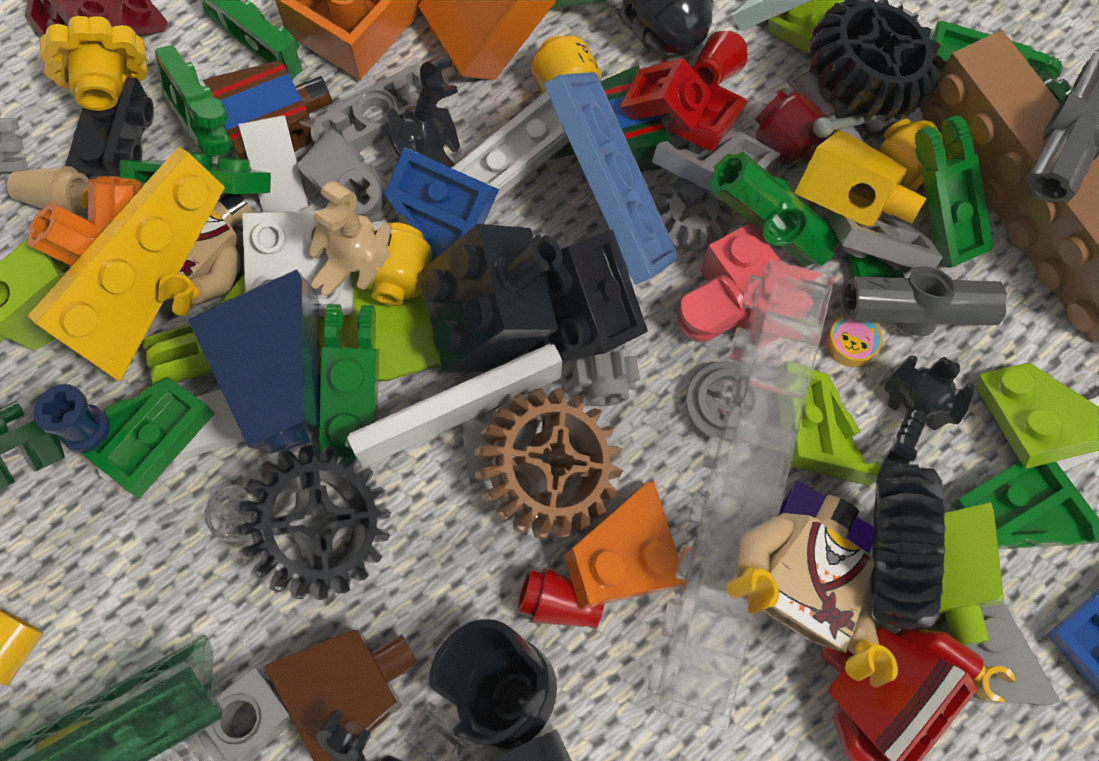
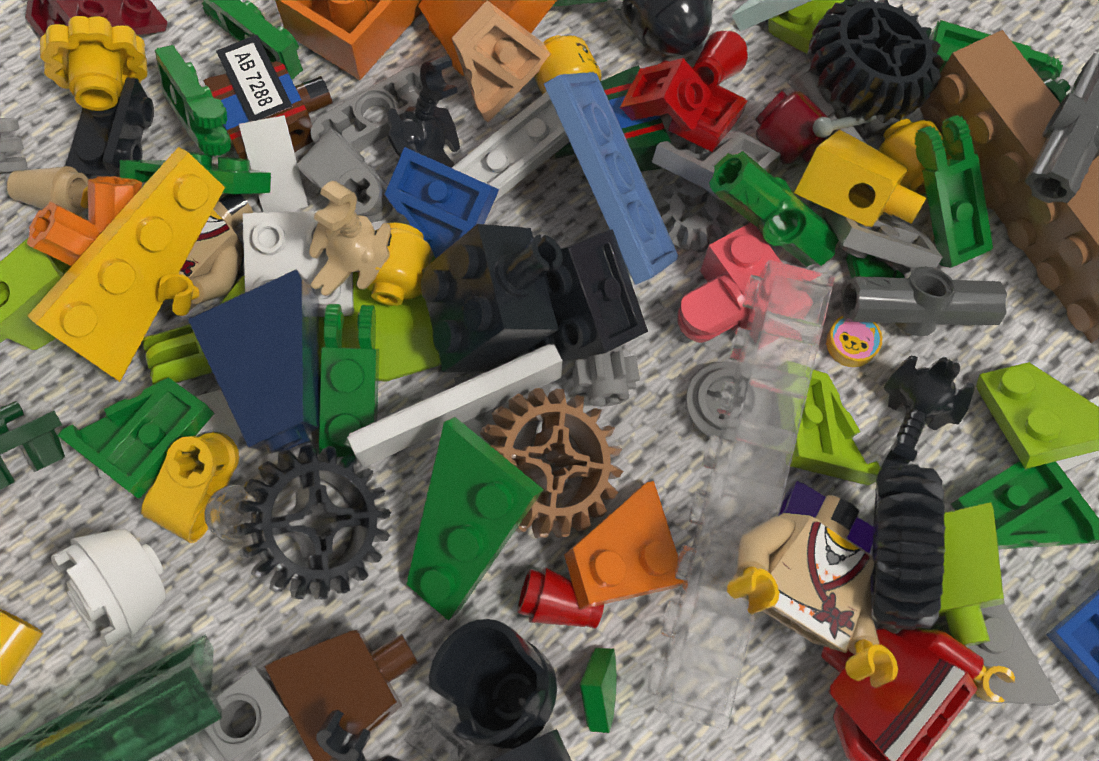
(66, 412): dark blue bush -> none
(112, 582): none -> white cone
(188, 482): none -> yellow piece
(254, 78): none -> sticker
(467, 517): none -> green wing
(497, 58): none -> light nougat wing
(599, 690): none -> green tile

